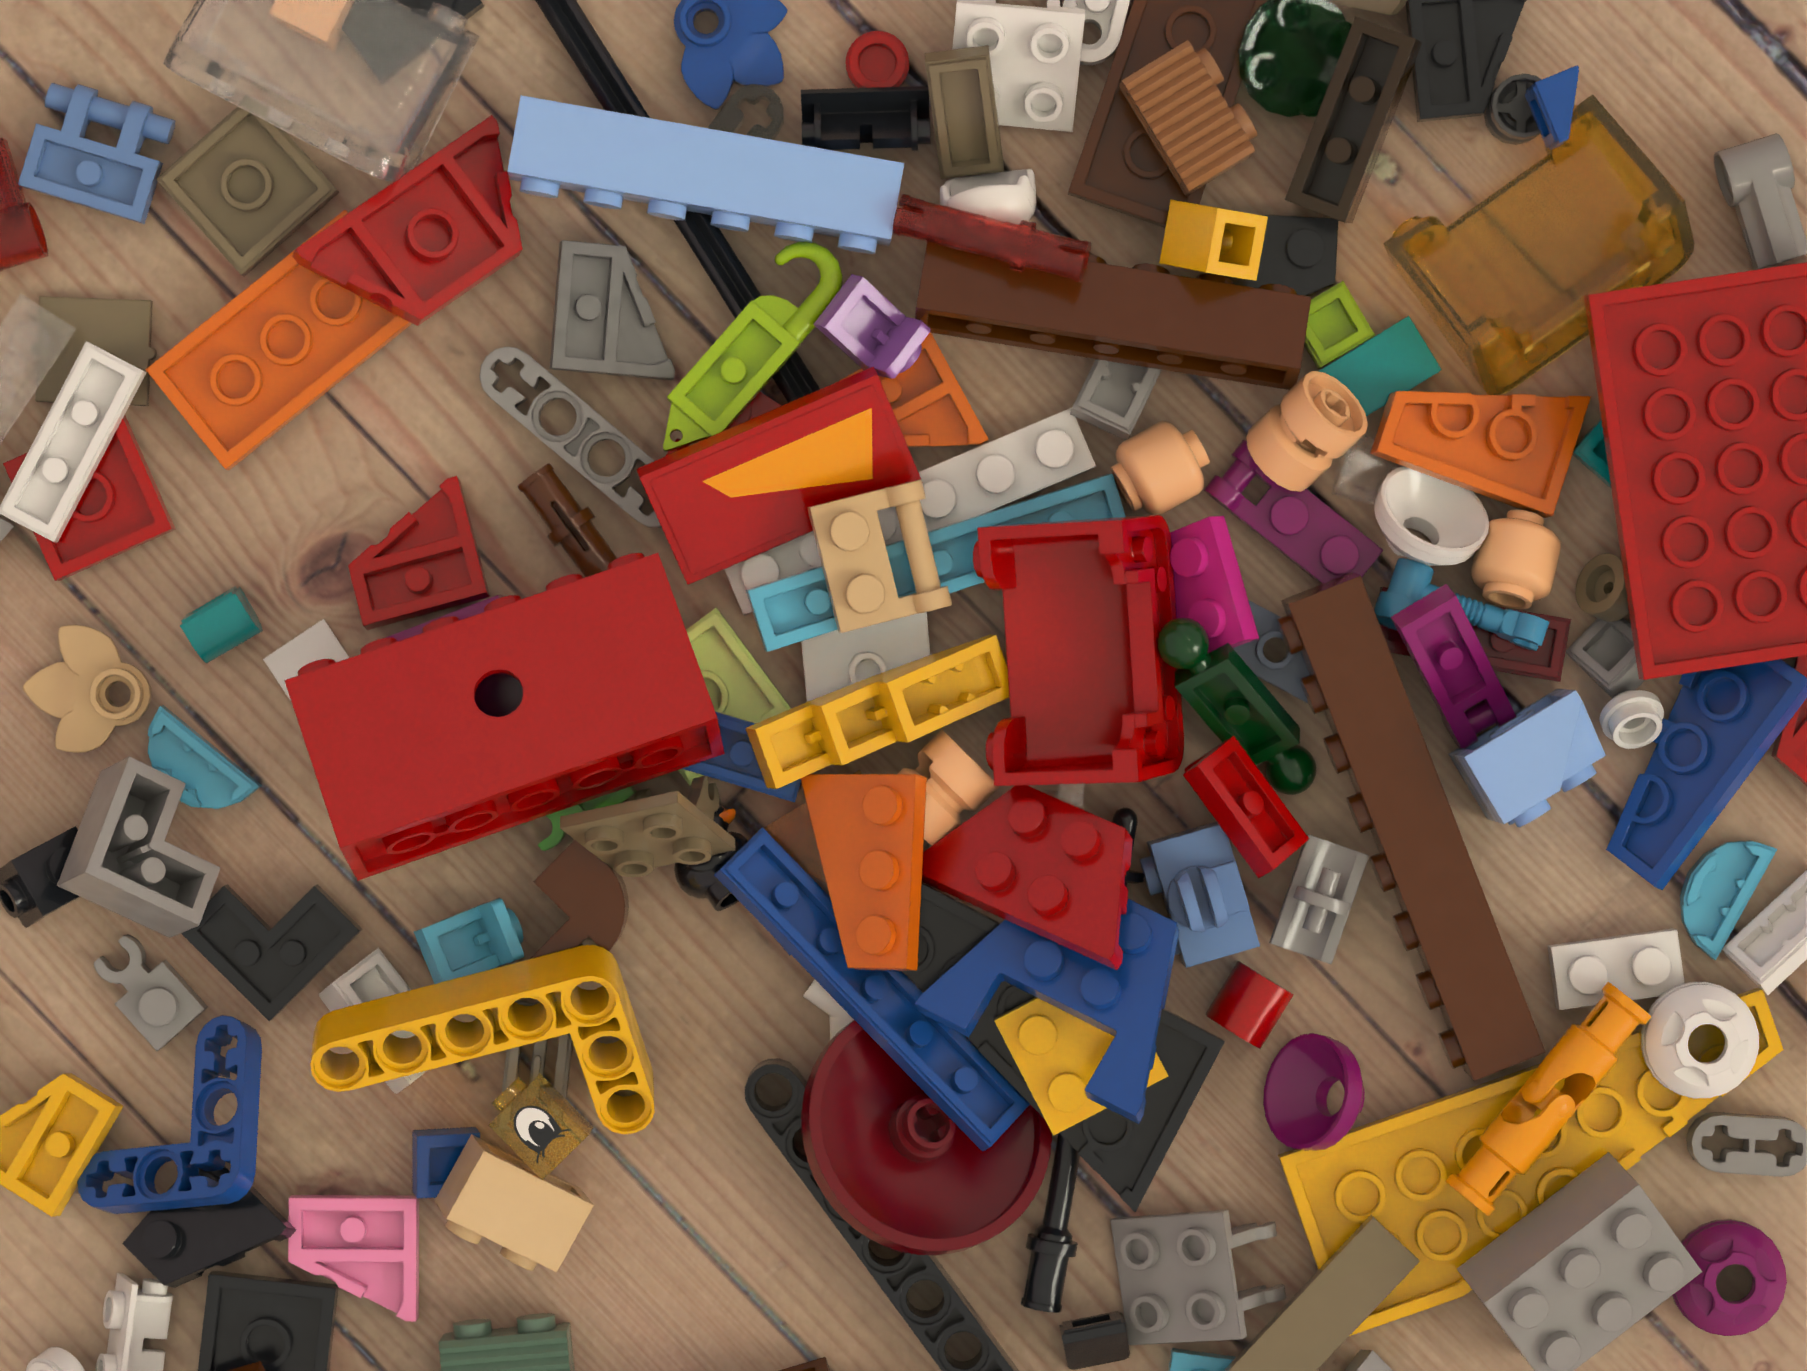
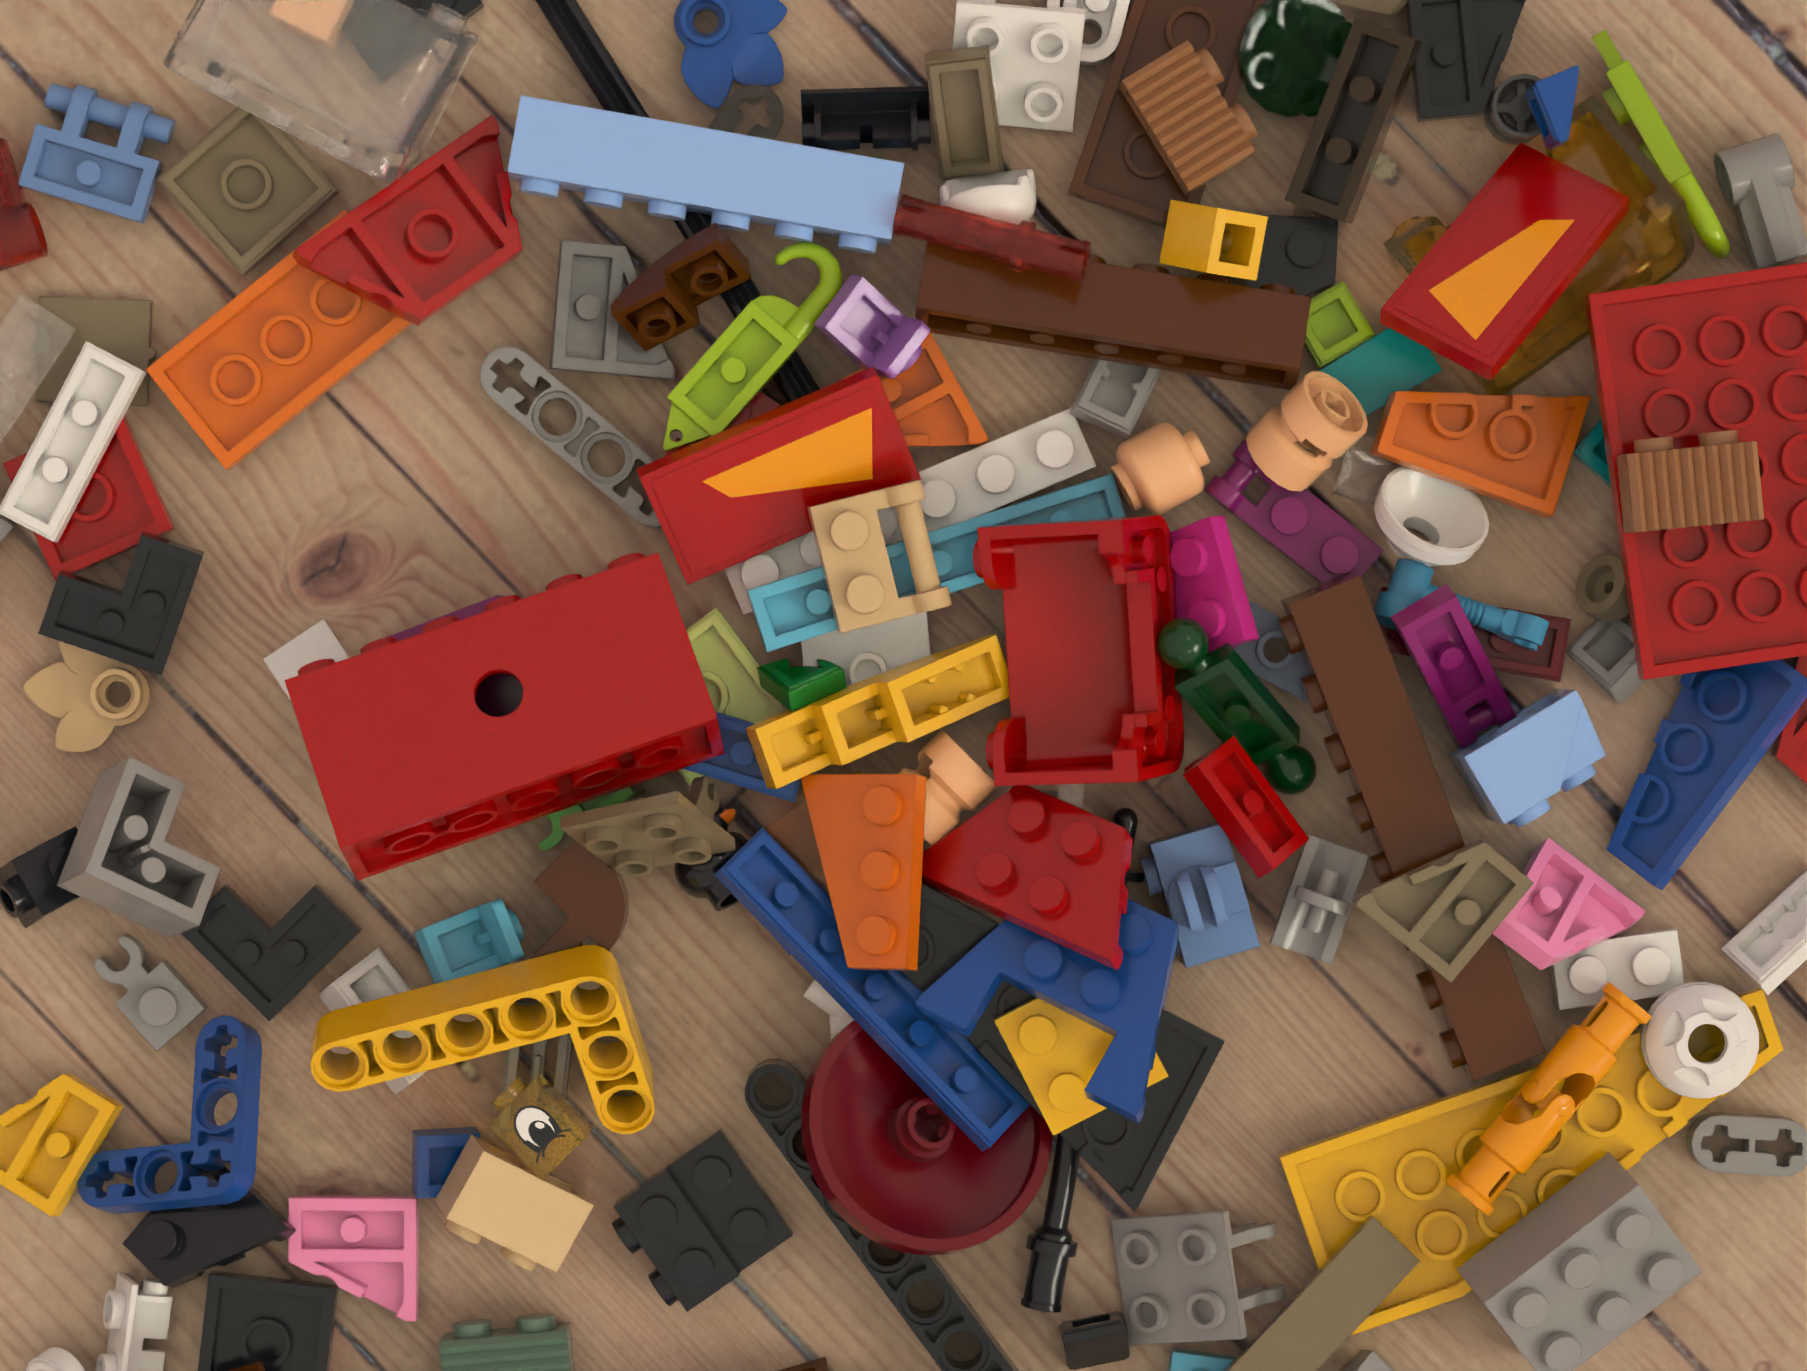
(128, 623): none -> black plate
(185, 755): medium azure tile -> none
(221, 624): teal brick -> none
(422, 563): red wing -> none
(544, 490): reddish brown pin -> none
(667, 294): none -> reddish brown slope
(700, 1222): none -> black plate
(800, 684): none -> green tile
(877, 61): red tile -> none
(1249, 1005): red brick -> none
(1299, 1089): magenta piece -> none
(1447, 905): none -> dark tan wing
(1505, 261): none -> red tile
(1516, 560): light nougat head -> none
(1564, 909): none -> bright pink wing
(1631, 102): none -> lime plate
(1632, 718): white plate -> none
(1689, 485): none -> medium nougat brick
(1713, 1249): magenta piece -> none
(1719, 891): medium azure tile -> none

